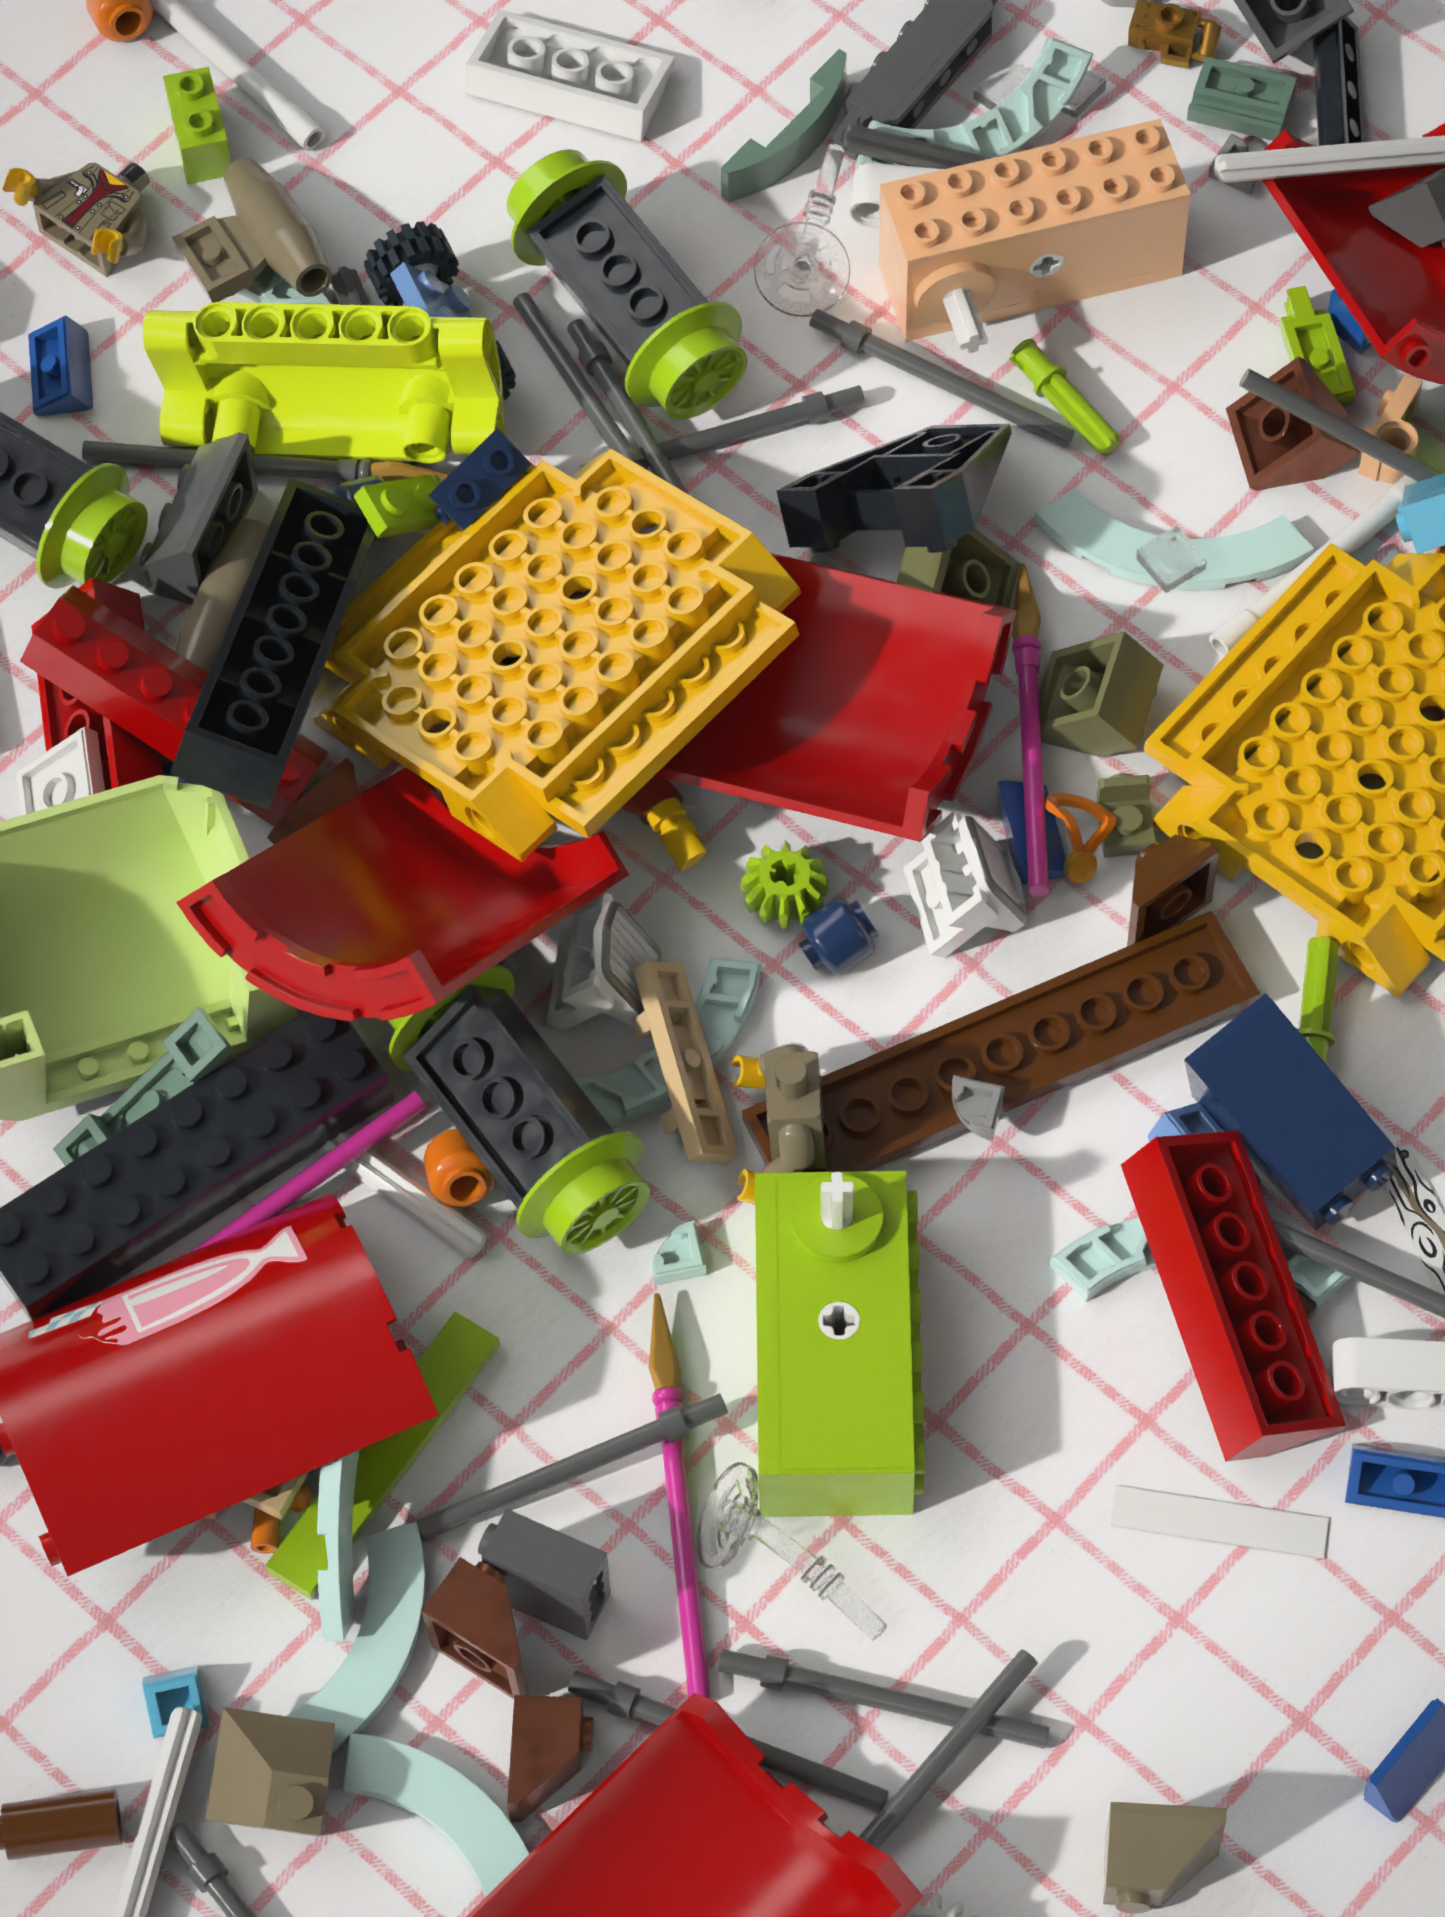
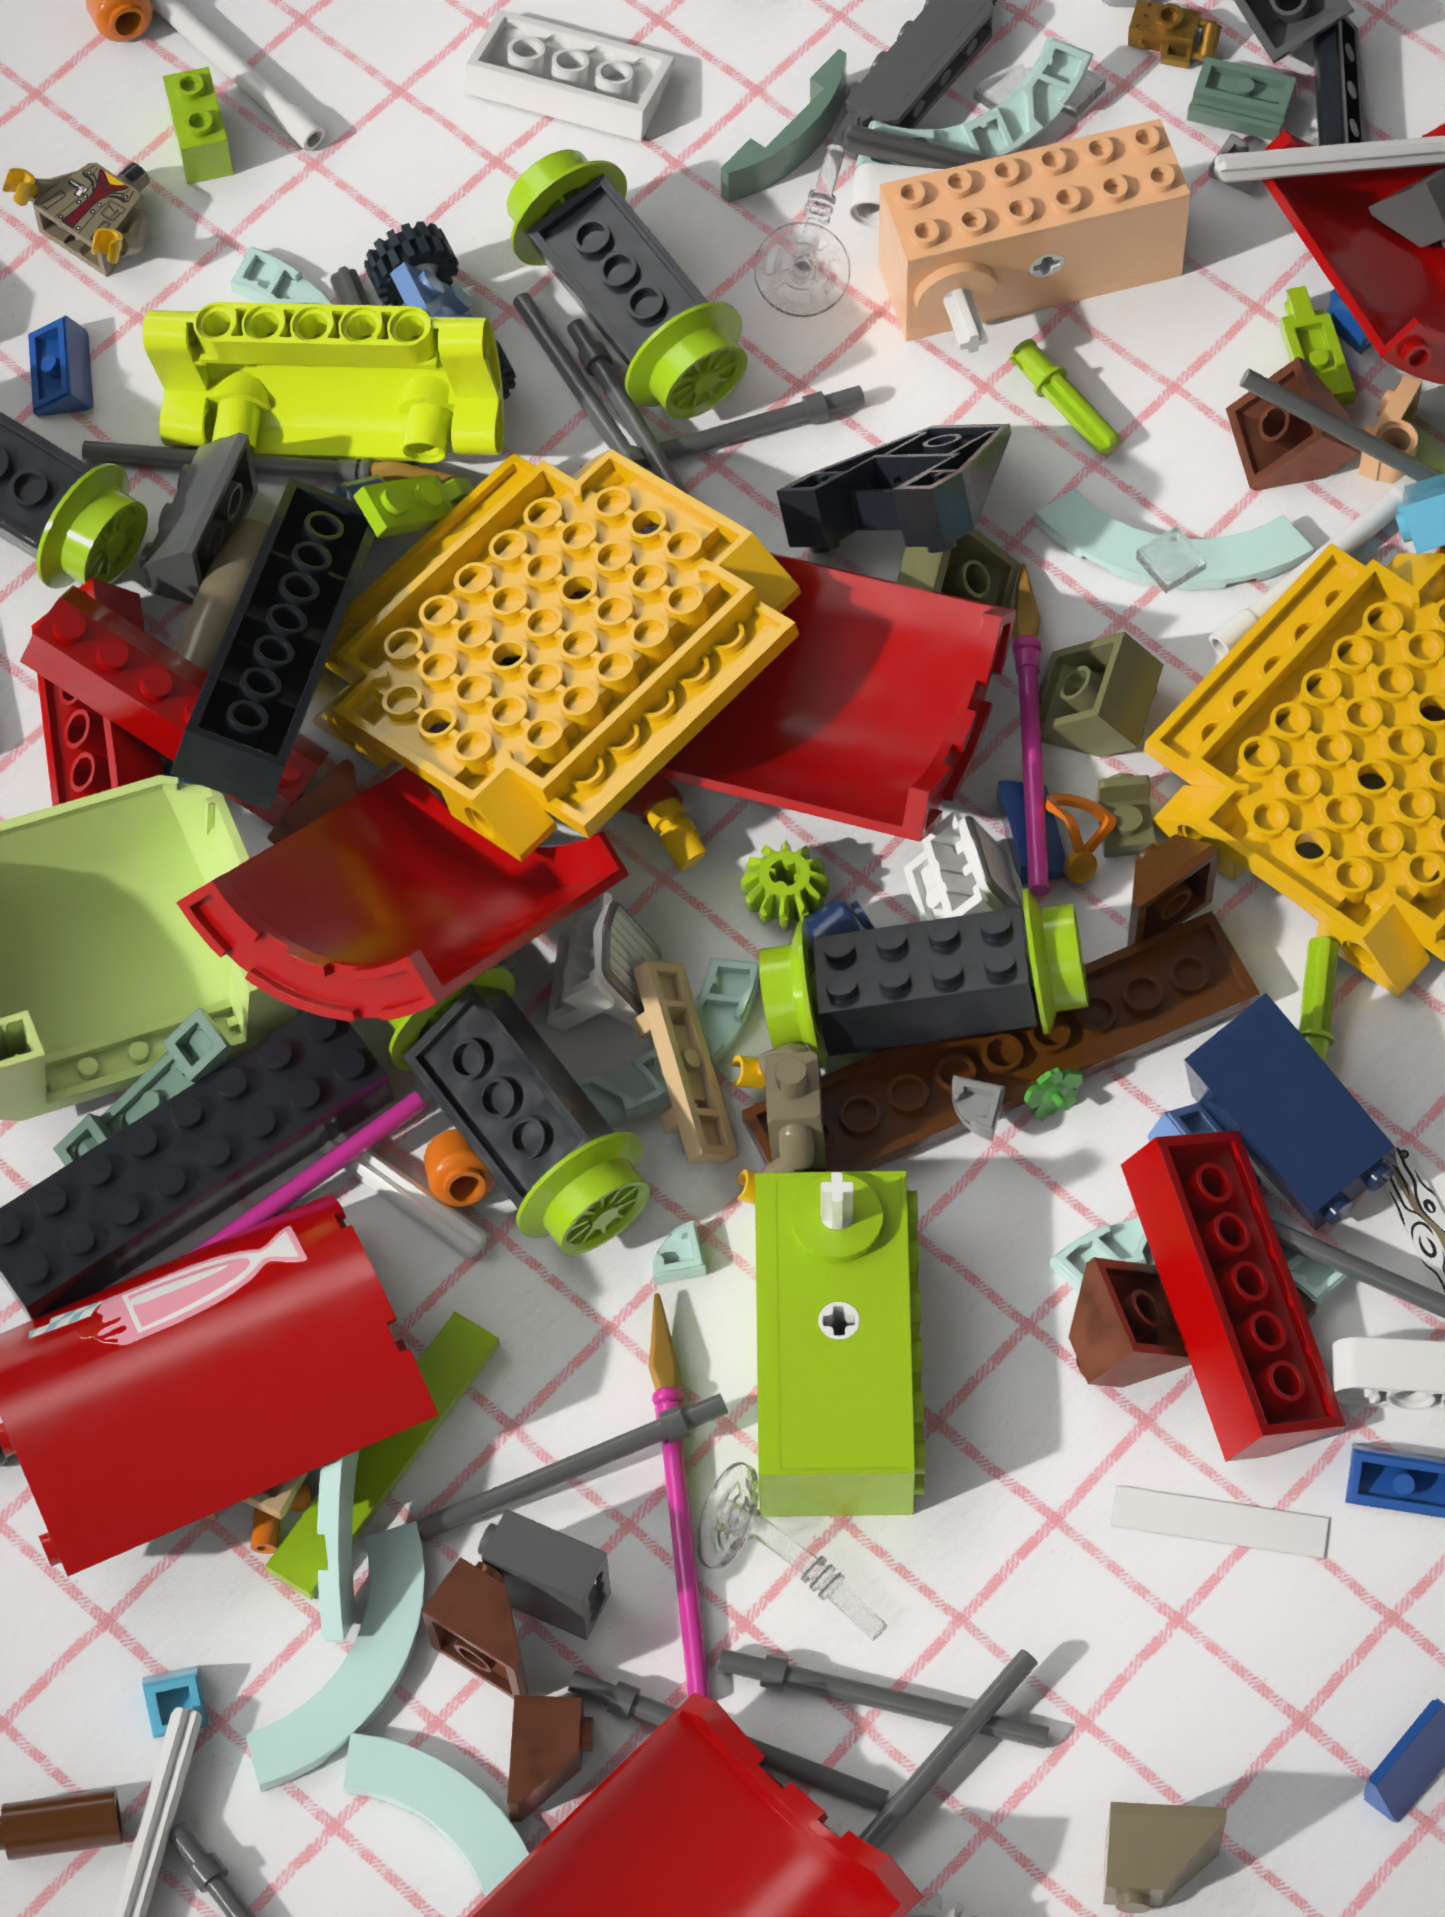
(62, 773): white tile -> none
(265, 231): dark tan plate -> none
(271, 1772): dark tan slope -> none
(478, 480): dark blue hinge -> none
(859, 339): dark grey bar -> none
(924, 980): none -> black brick
(1053, 1090): none -> bright green plant
(1124, 1325): none -> copper slope

